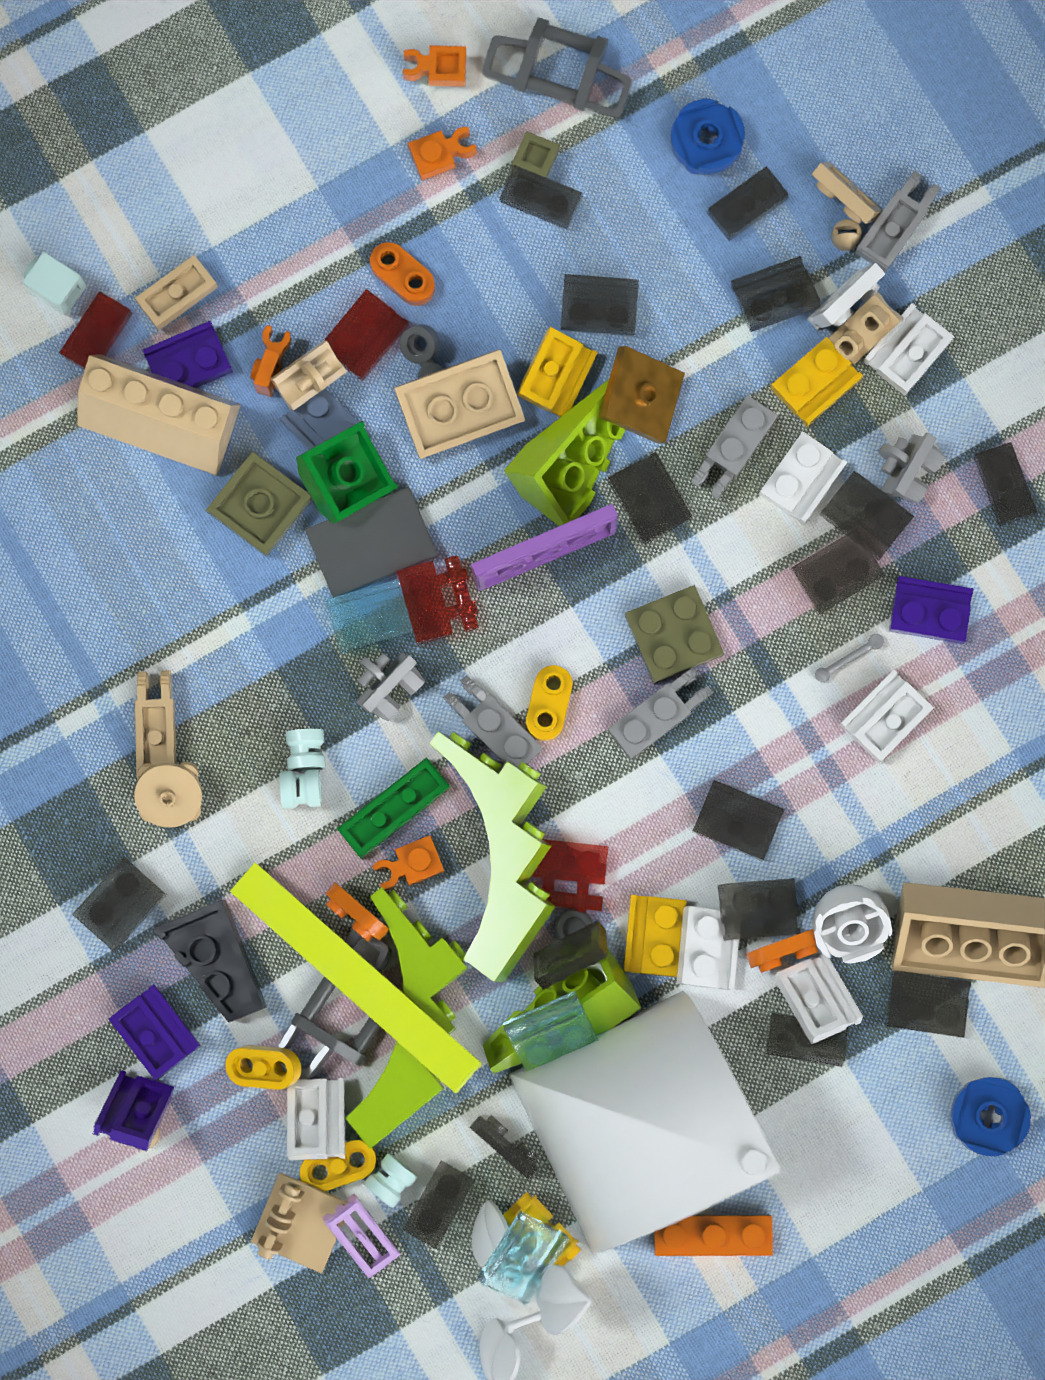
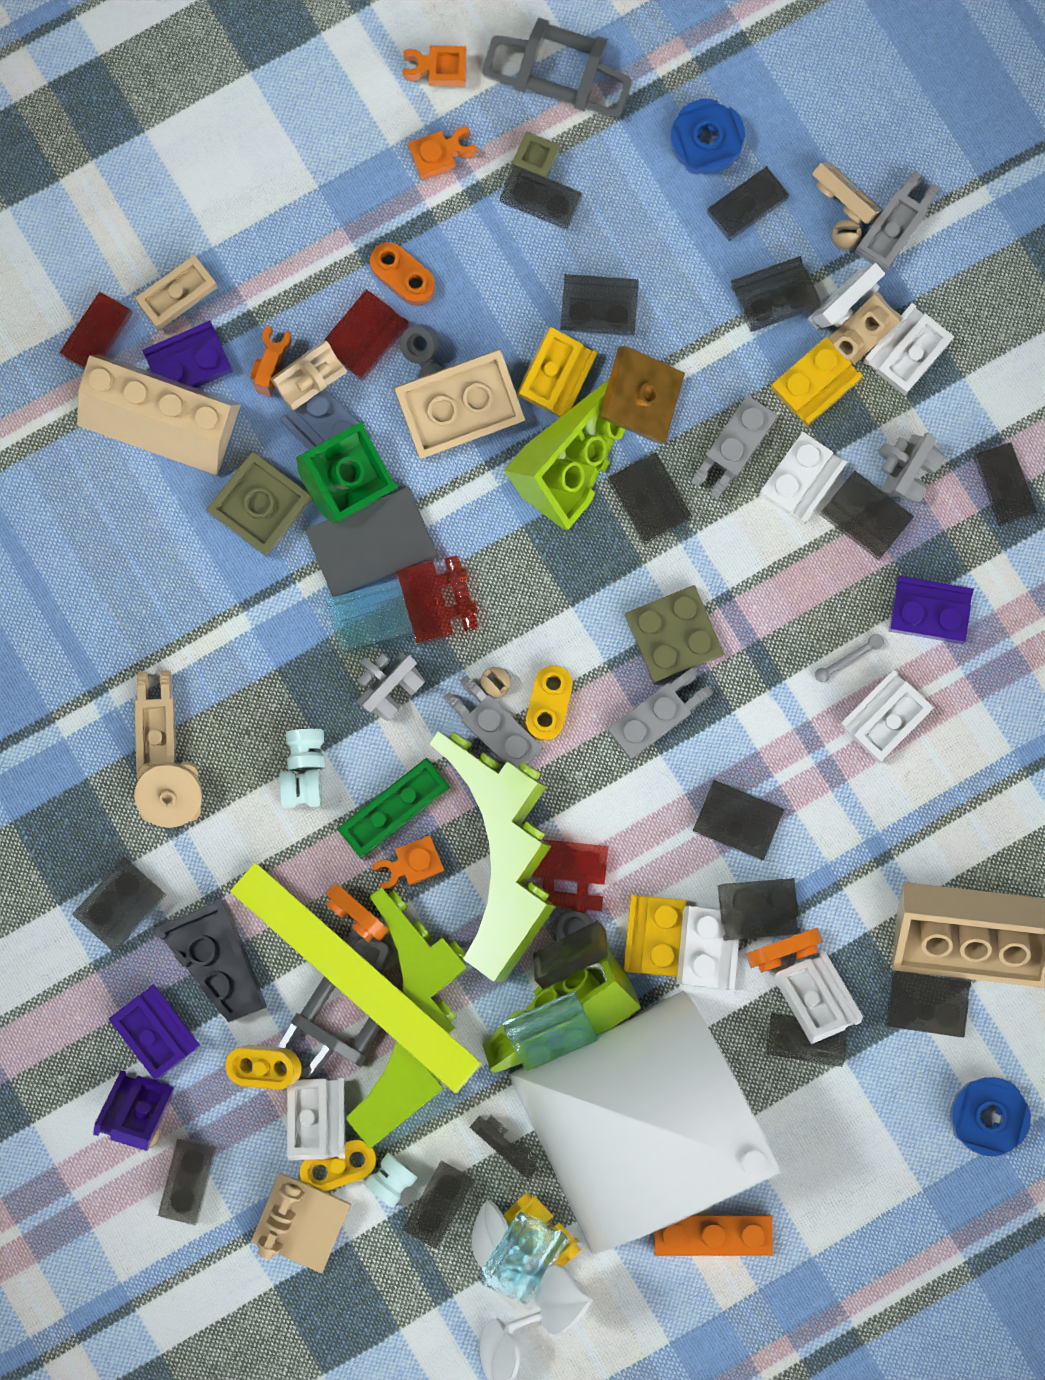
(53, 283): light aqua brick -> none
(187, 1181): none -> clear smoke plate
(343, 1213): lavender tile -> none
(488, 686): none -> tan hinge
(544, 548): medium lavender tile -> none
(837, 571): clear smoke plate -> none
(851, 923): white cylinder -> none

